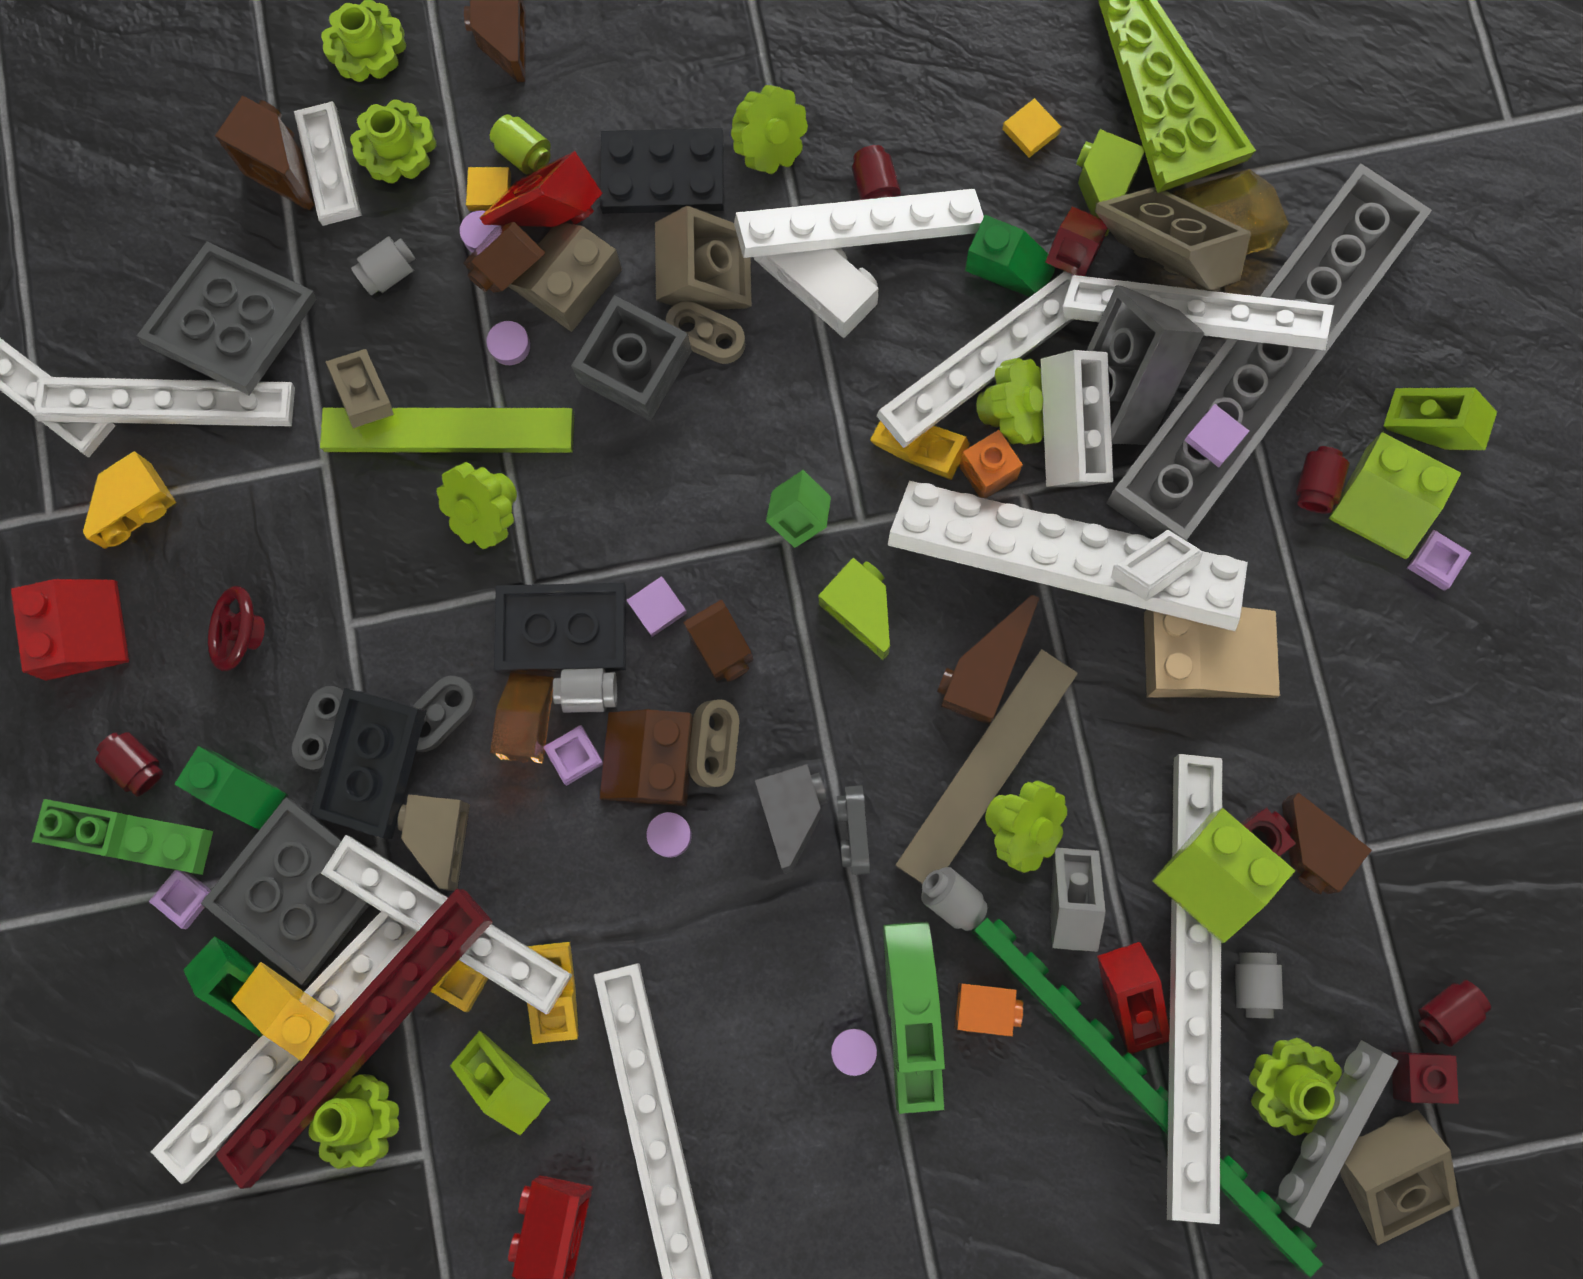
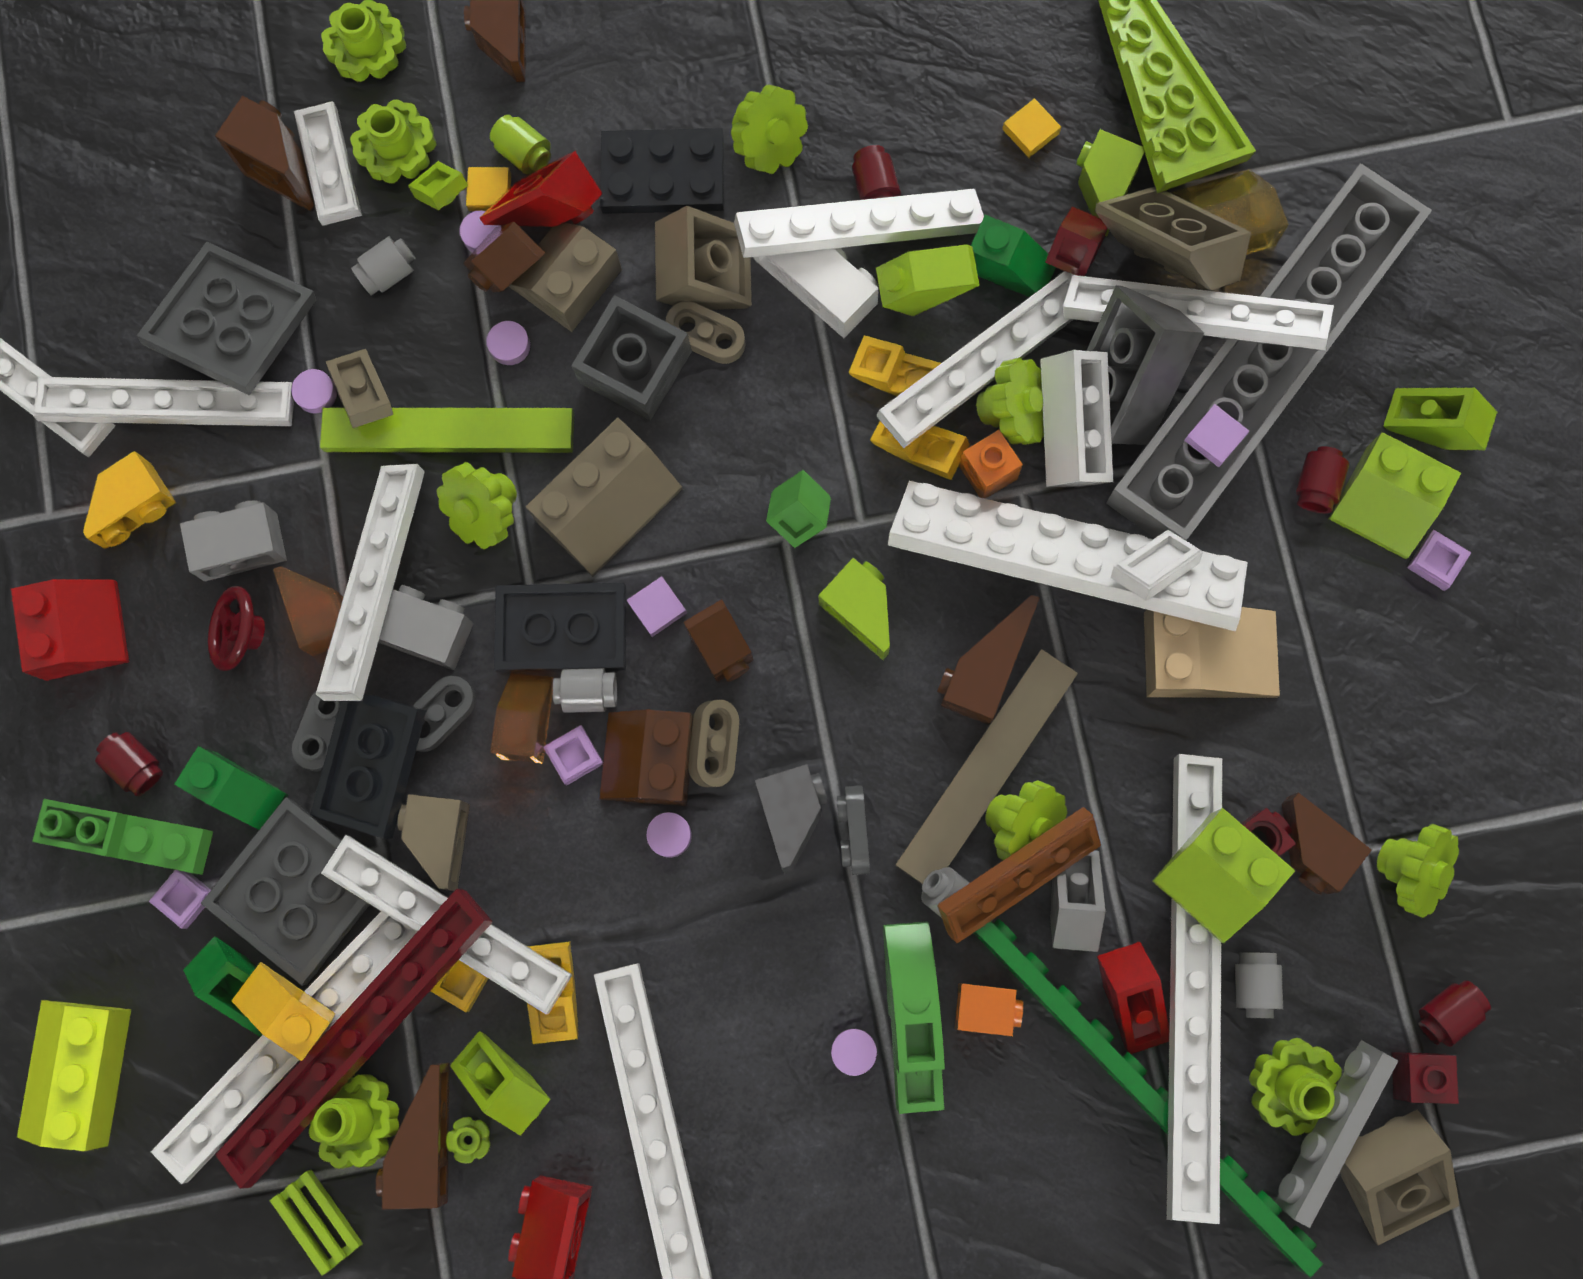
(73, 1075): none -> neon yellow slope
(232, 540): none -> light grey brick
(301, 1231): none -> lime tile
(310, 608): none -> clear orange slope
(314, 391): none -> lavender tile
(370, 584): none -> white tile
(417, 1160): none -> reddish brown slope
(425, 628): none -> light grey brick
(438, 185): none -> lime plate
(480, 1140): none -> lime plate
(604, 497): none -> dark tan slope
(888, 366): none -> yellow slope
(926, 278): none -> lime slope
(1019, 875): none -> dark orange tile
(1420, 868): none -> lime plant

